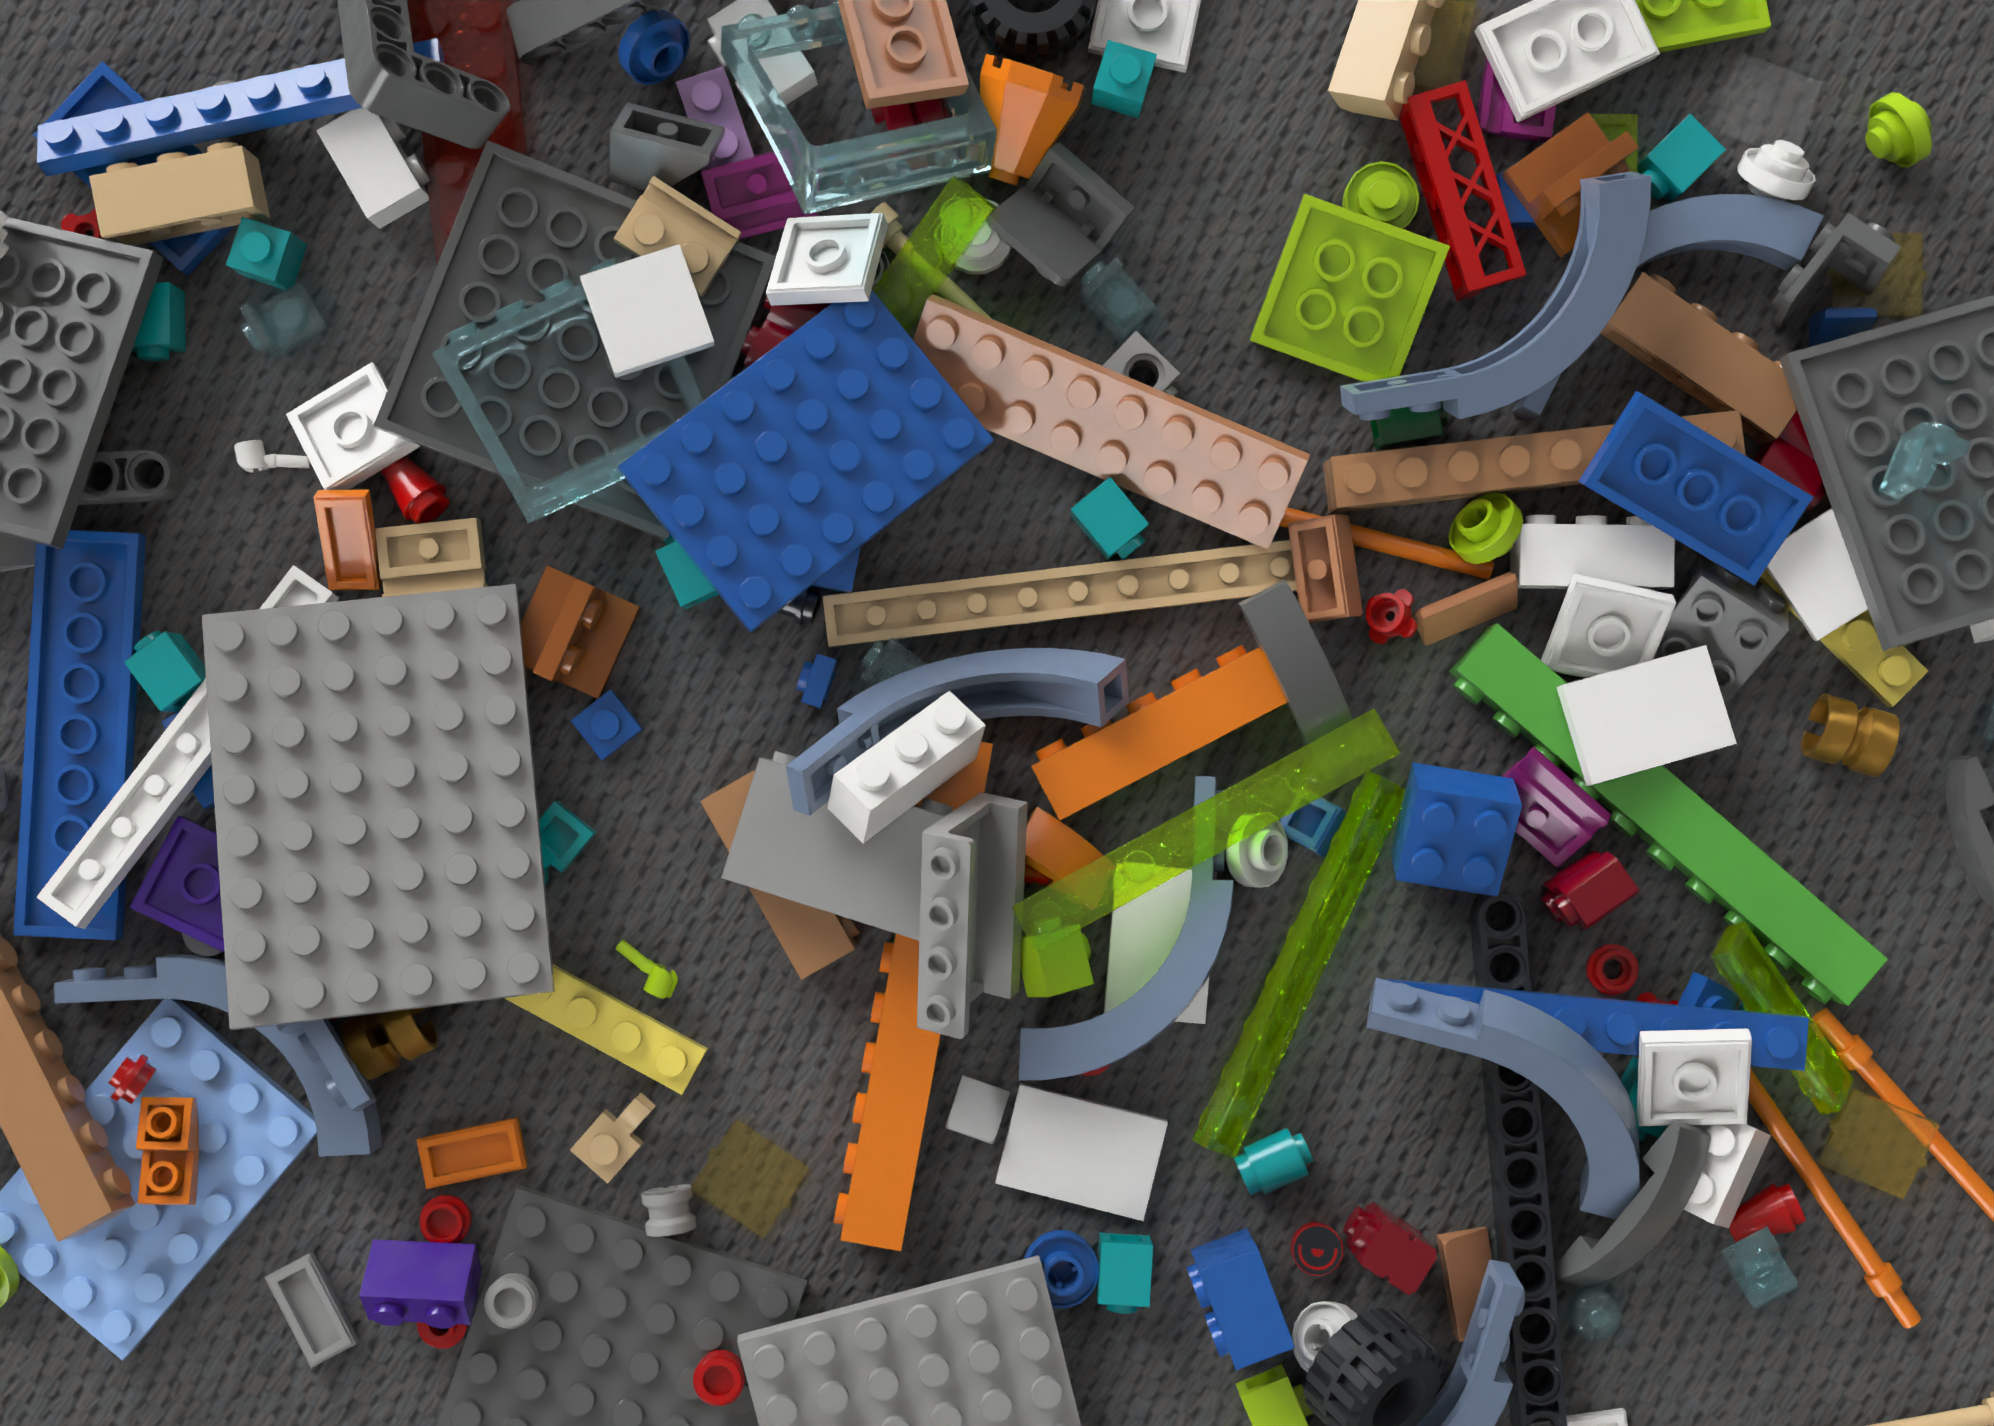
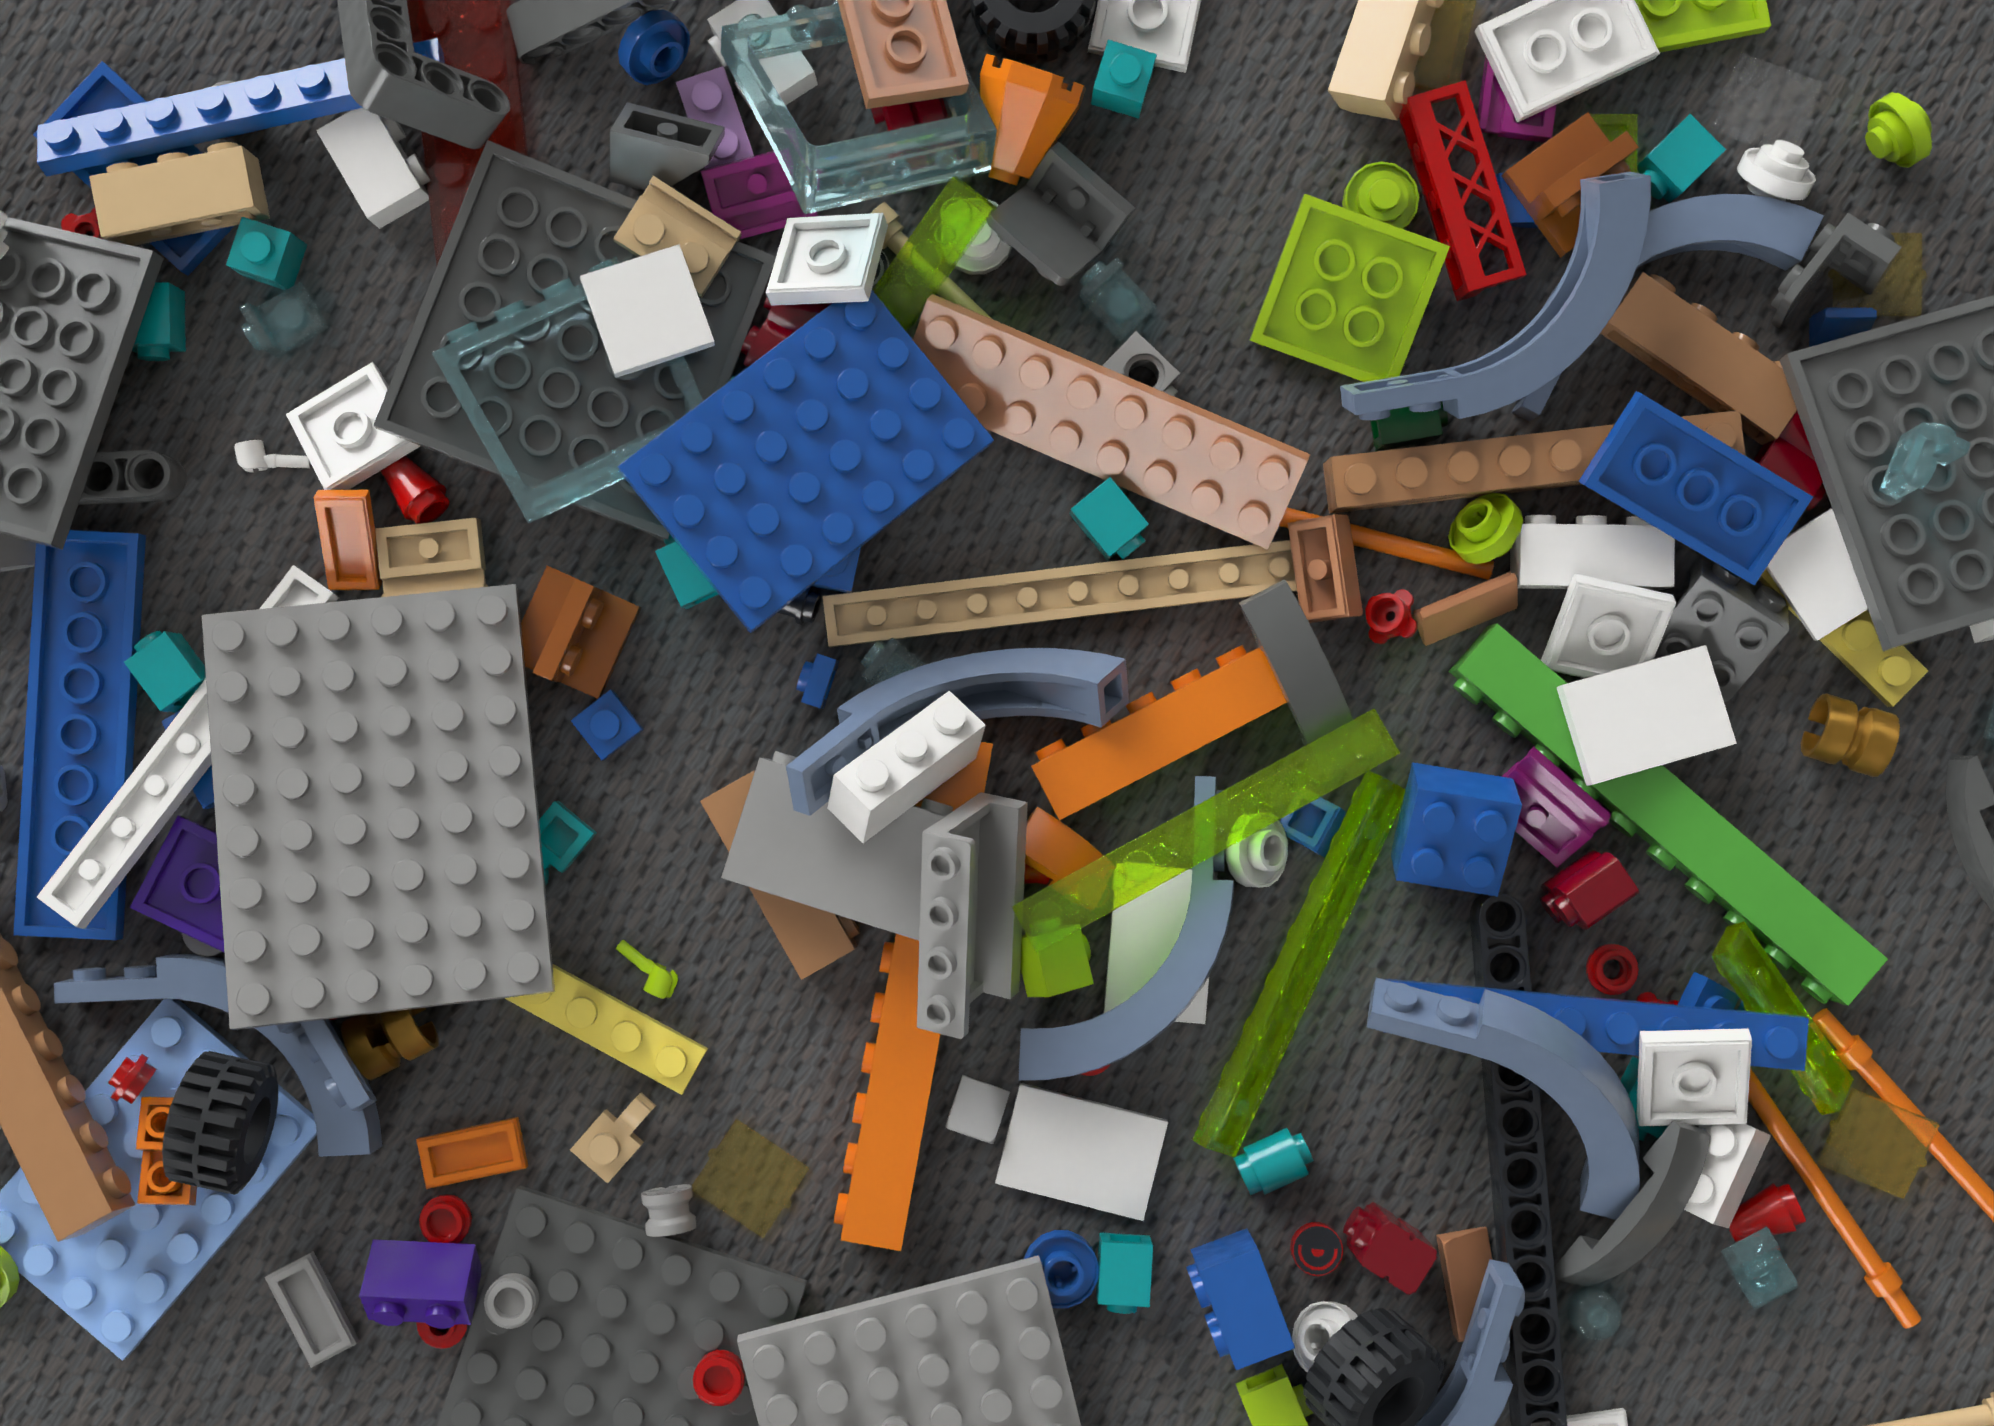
(220, 1122): none -> black tyre

